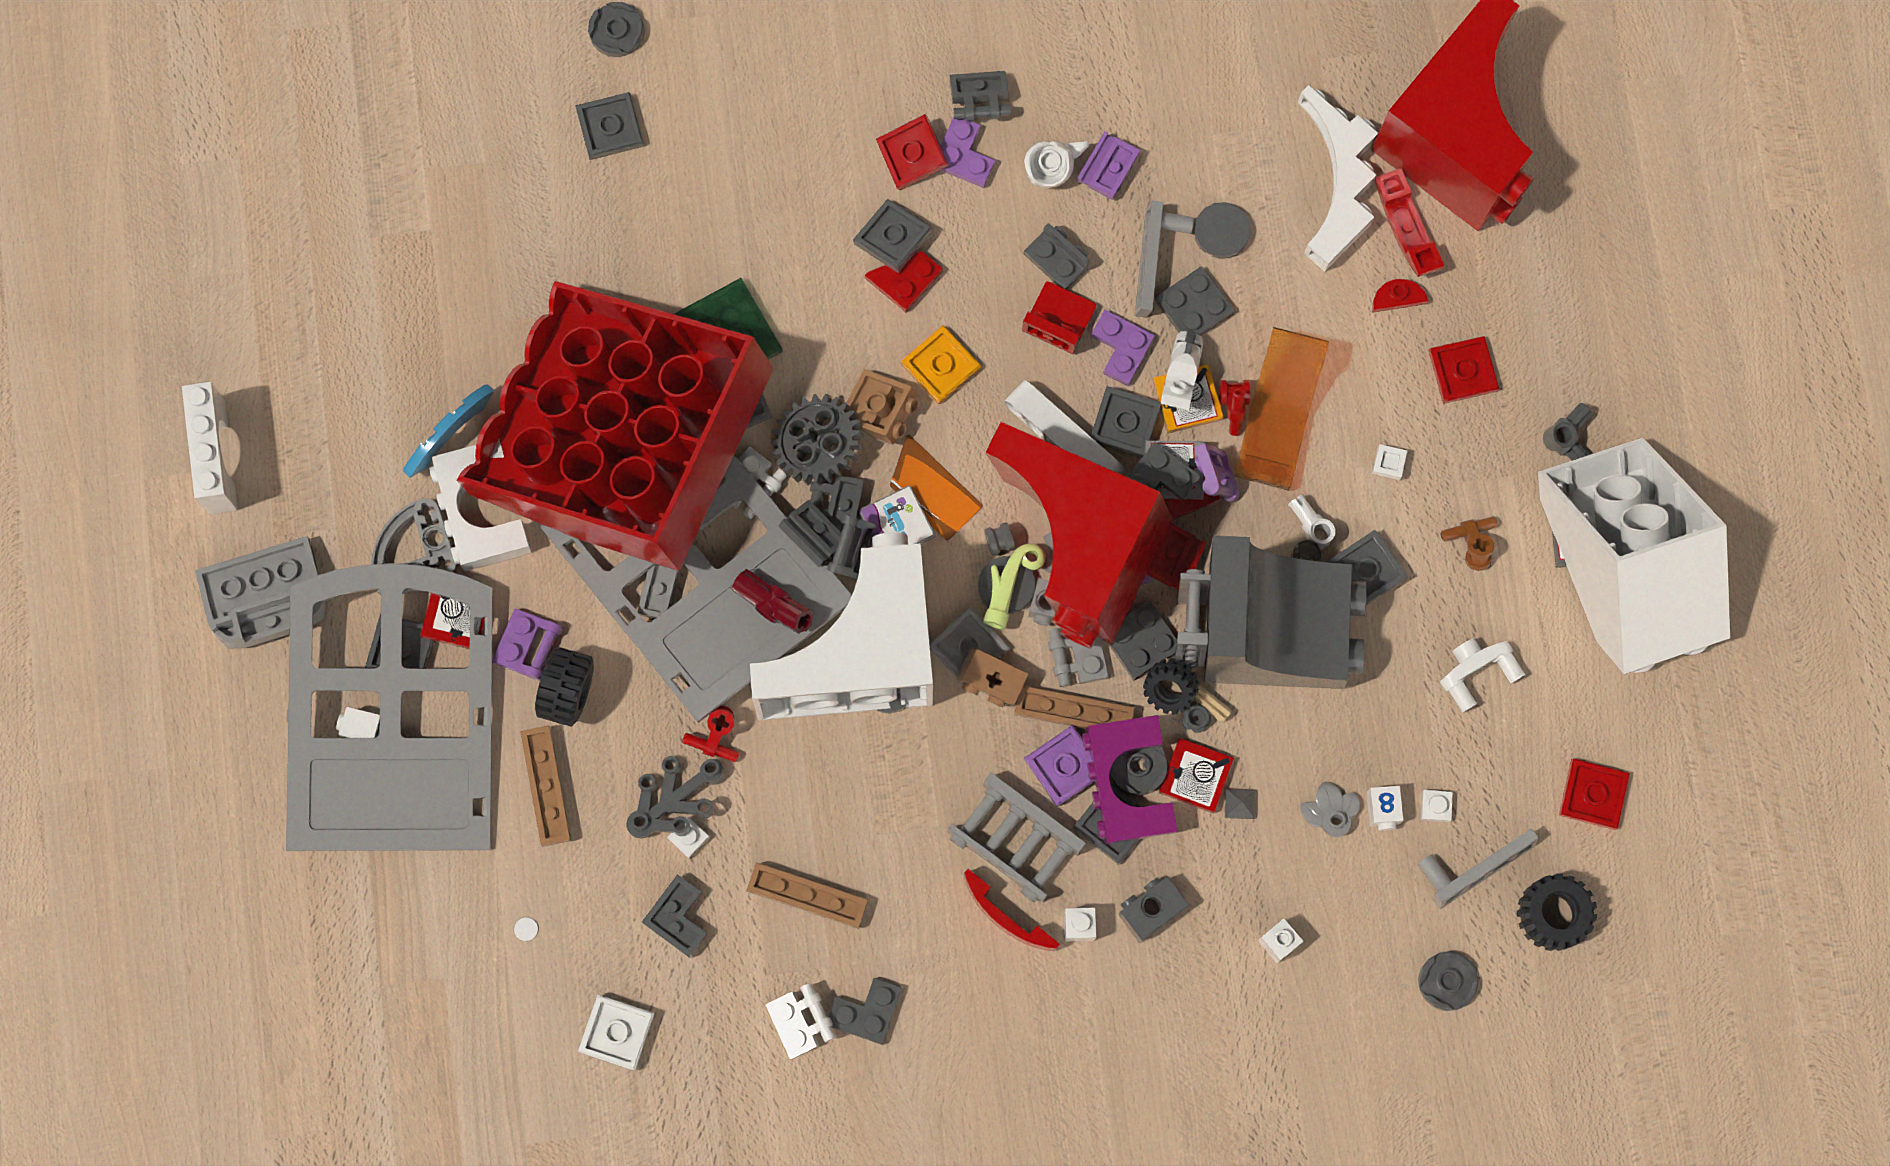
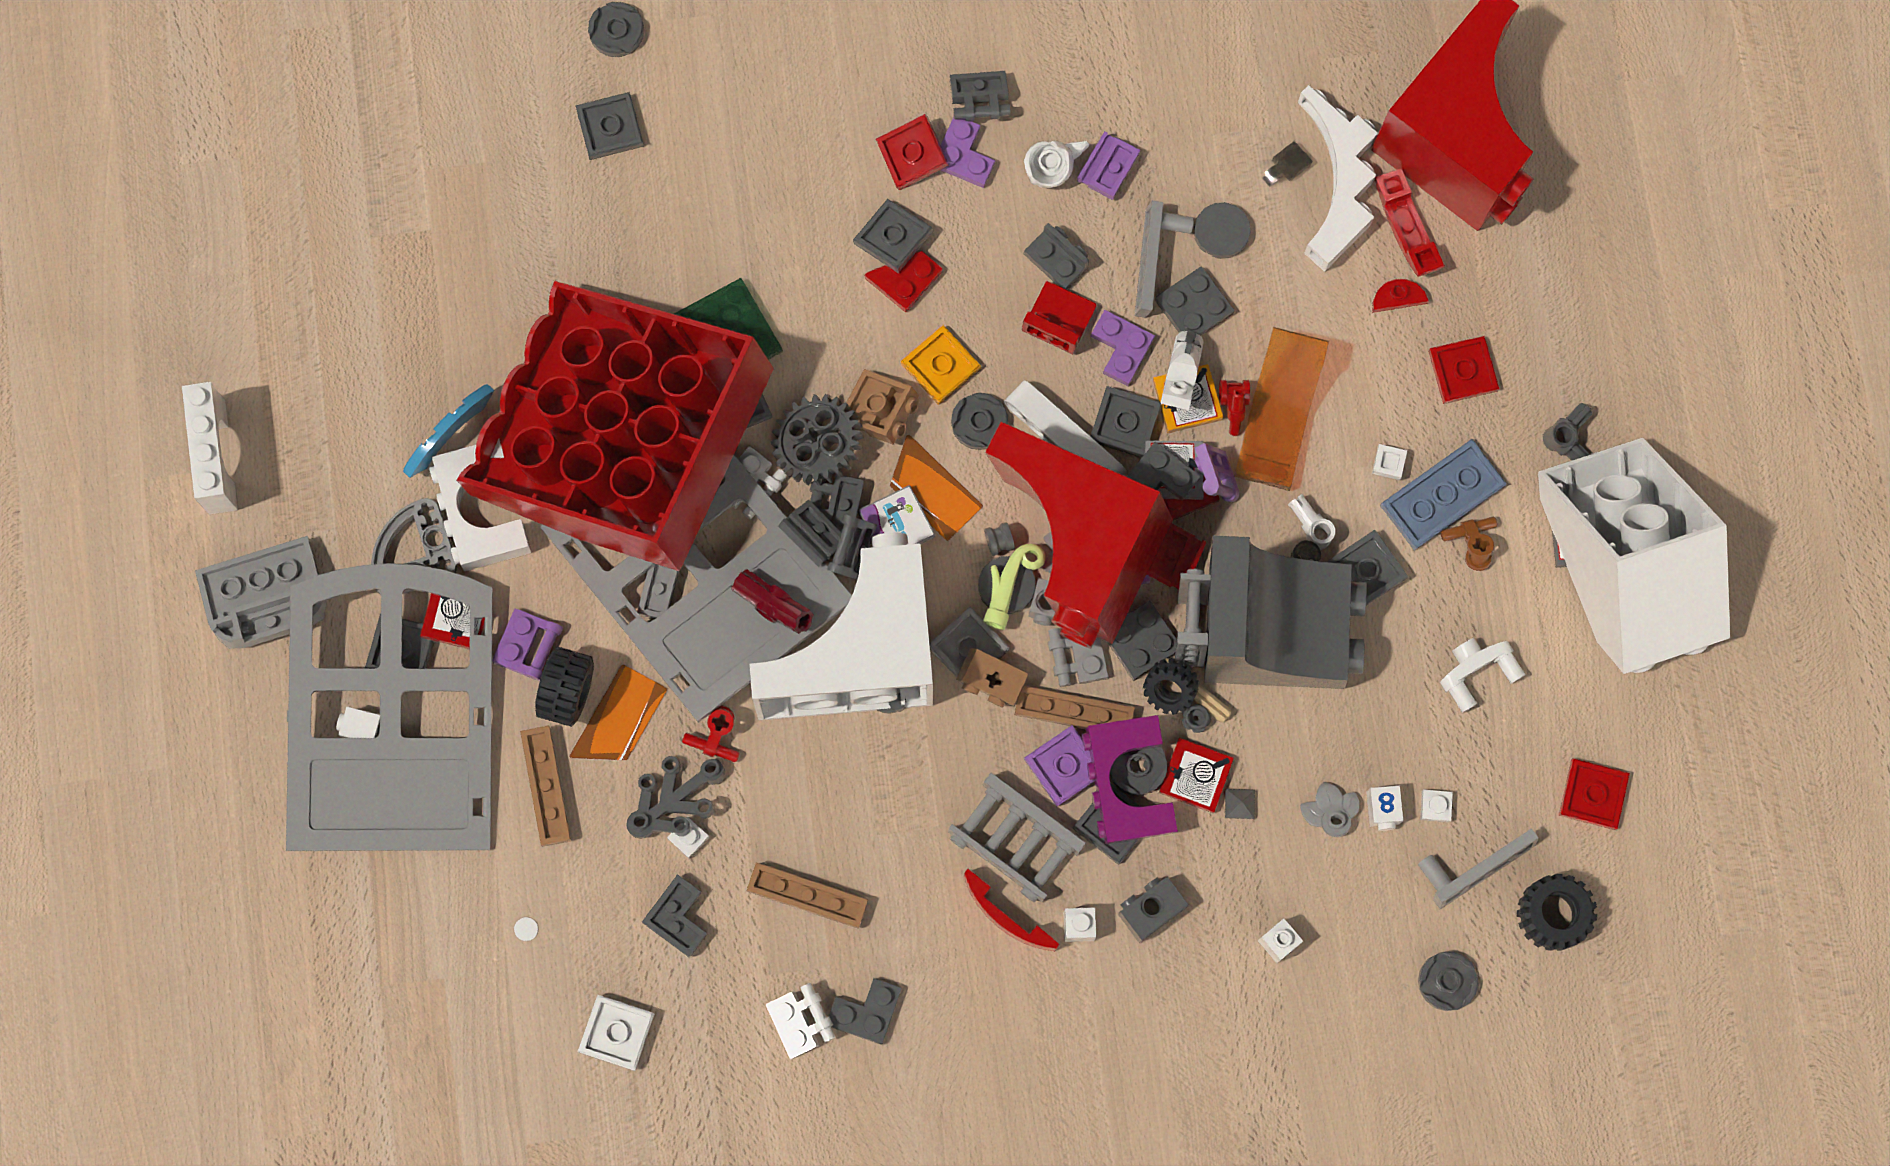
(620, 717): none -> orange sticker
(977, 420): none -> dark grey tile
(1288, 163): none -> clear smoke plate
(1443, 494): none -> sand blue tile

